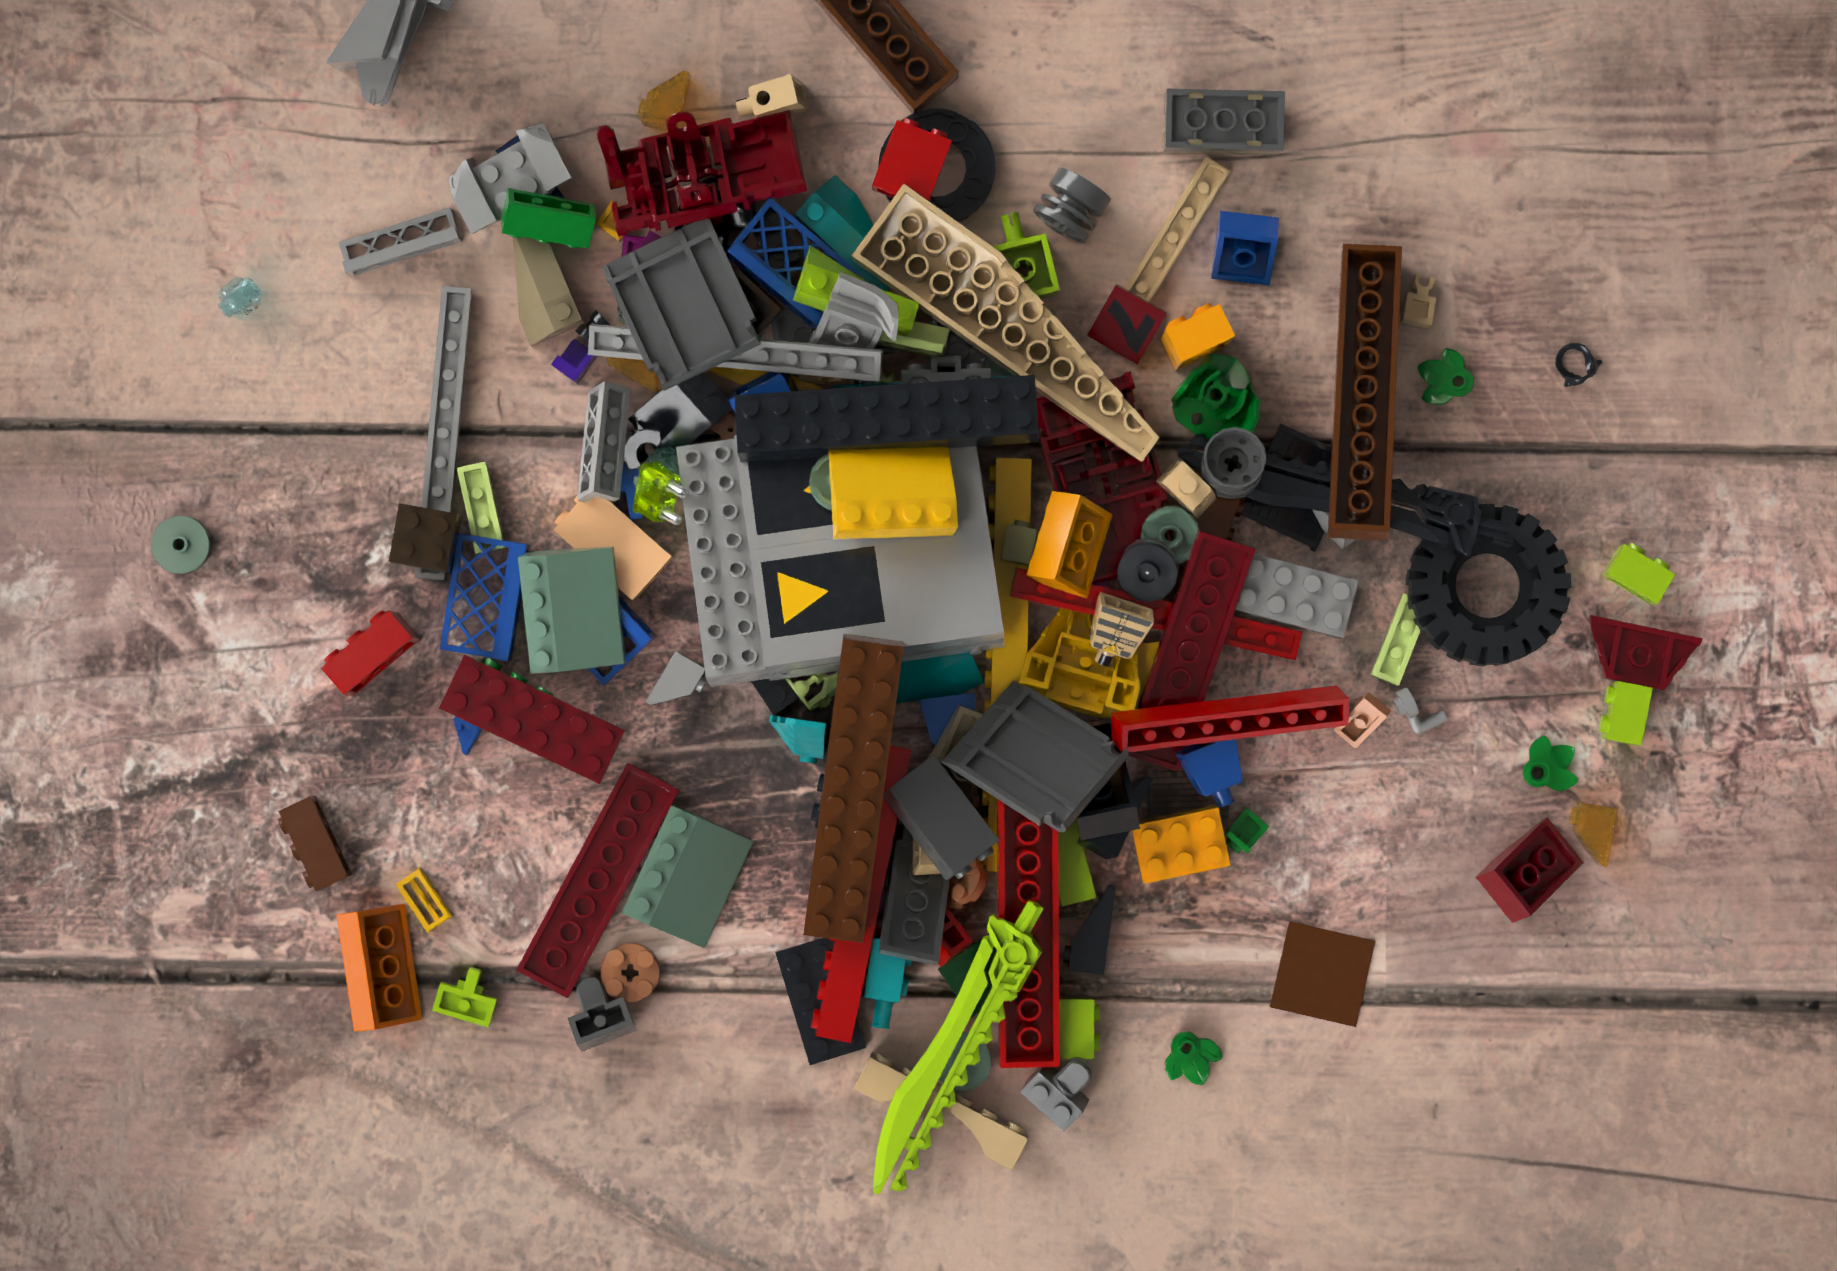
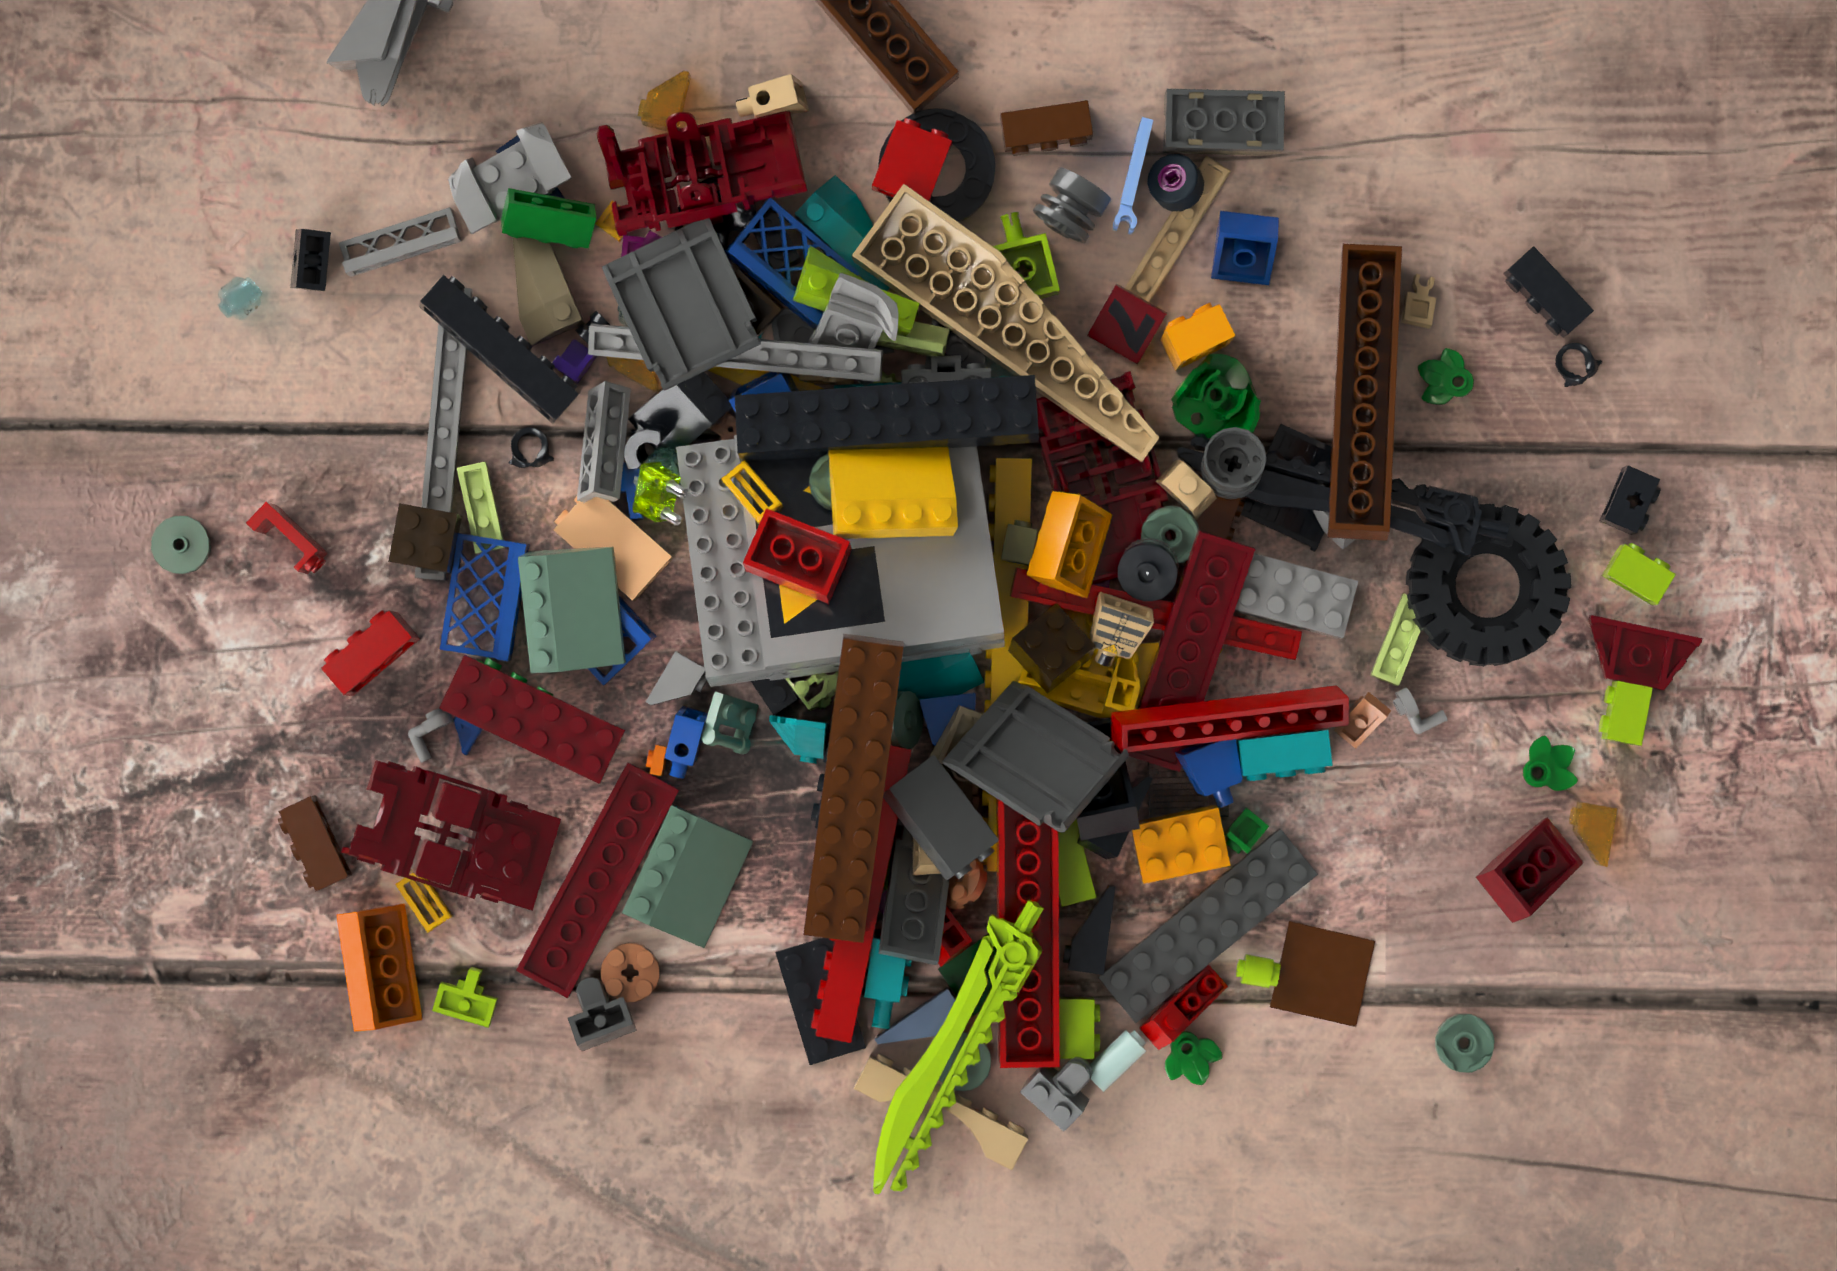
(271, 515): none -> red panel
(310, 260): none -> black brick
(435, 720): none -> light grey plate
(498, 349): none -> black brick
(505, 849): none -> dark red piece
(543, 456): none -> black piece
(656, 760): none -> orange plate
(688, 731): none -> blue torso
(732, 713): none -> sand green plate
(777, 505): none -> yellow tile
(797, 556): none -> red brick
(907, 720): none -> sand green plate
(922, 1021): none -> sand blue slope
(1046, 127): none -> reddish brown brick
(1051, 648): none -> dark brown brick
(1117, 1059): none -> light aqua brick
(1125, 208): none -> light blue tile
(1180, 192): none -> black wheel
(1183, 1008): none -> red slope
(1207, 925): none -> dark grey plate
(1258, 971): none -> lime brick
(1284, 754): none -> teal brick
(1477, 1052): none -> sand green plate
(1547, 292): none -> black brick
(1617, 510): none -> black brick

